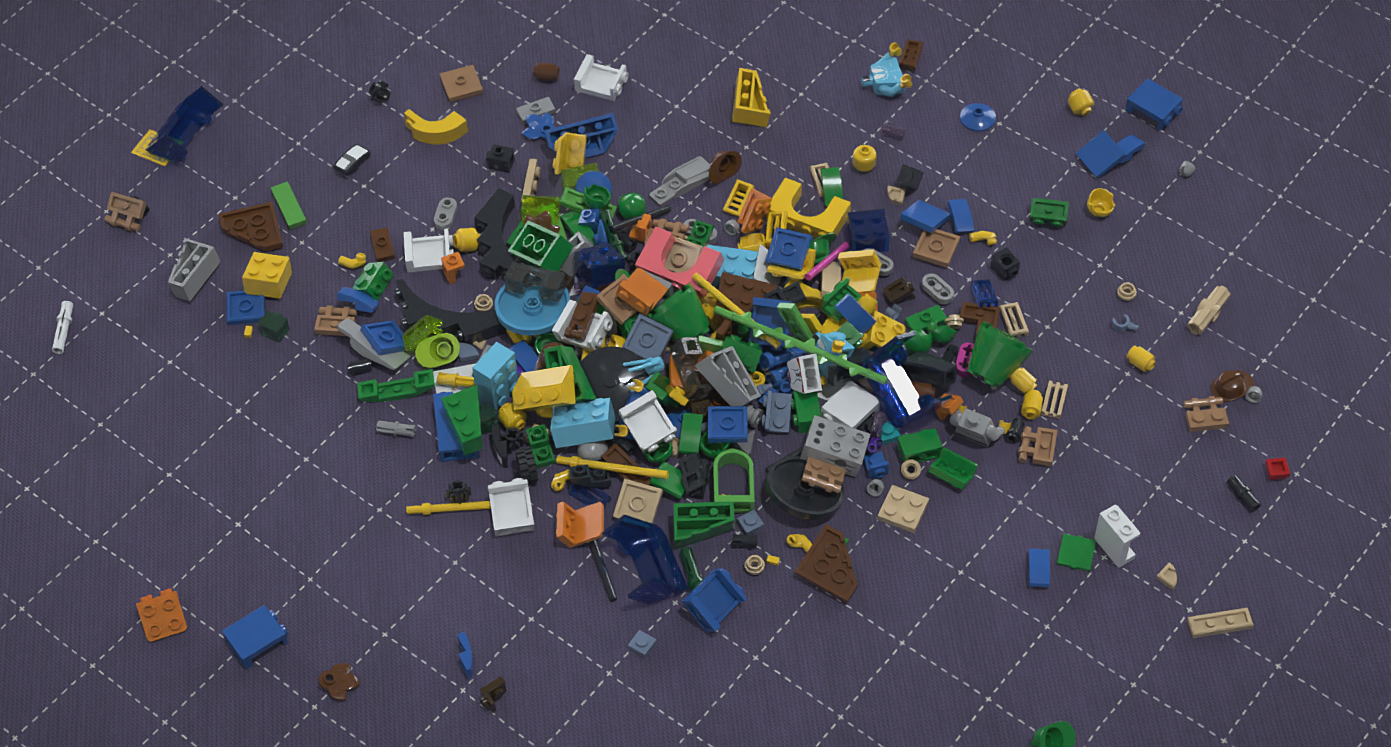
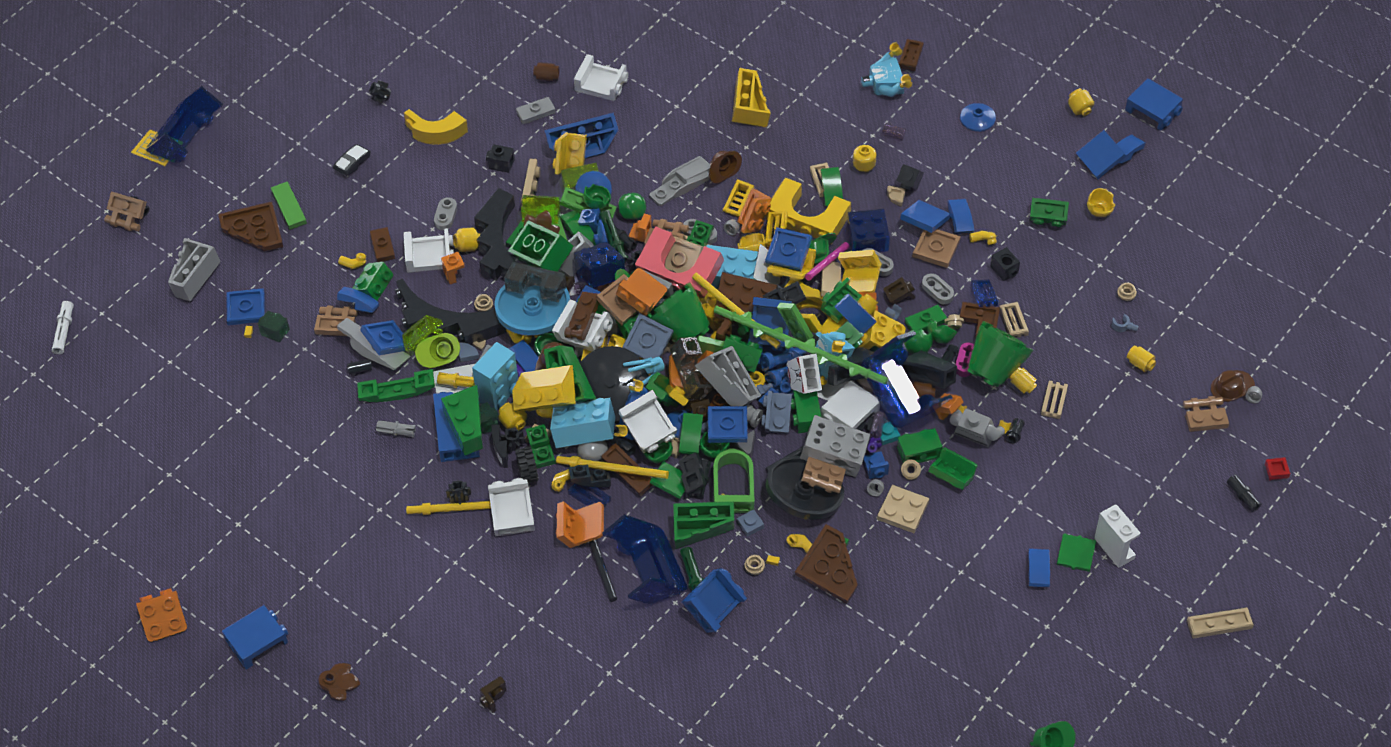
(267, 275): yellow brick -> none
(461, 83): medium nougat plate -> none
(465, 657): blue slope -> none
(538, 125): blue plate -> none
(632, 221): black bar -> none
(638, 501): tan plate -> none
(642, 644): sand blue plate -> none
(745, 540): black pin -> none
(1032, 404): yellow brick -> none
(1044, 445): medium nougat plate -> none
(1168, 576): tan tile -> none
(1187, 169): light grey hinge -> none
(1208, 310): tan piece -> none

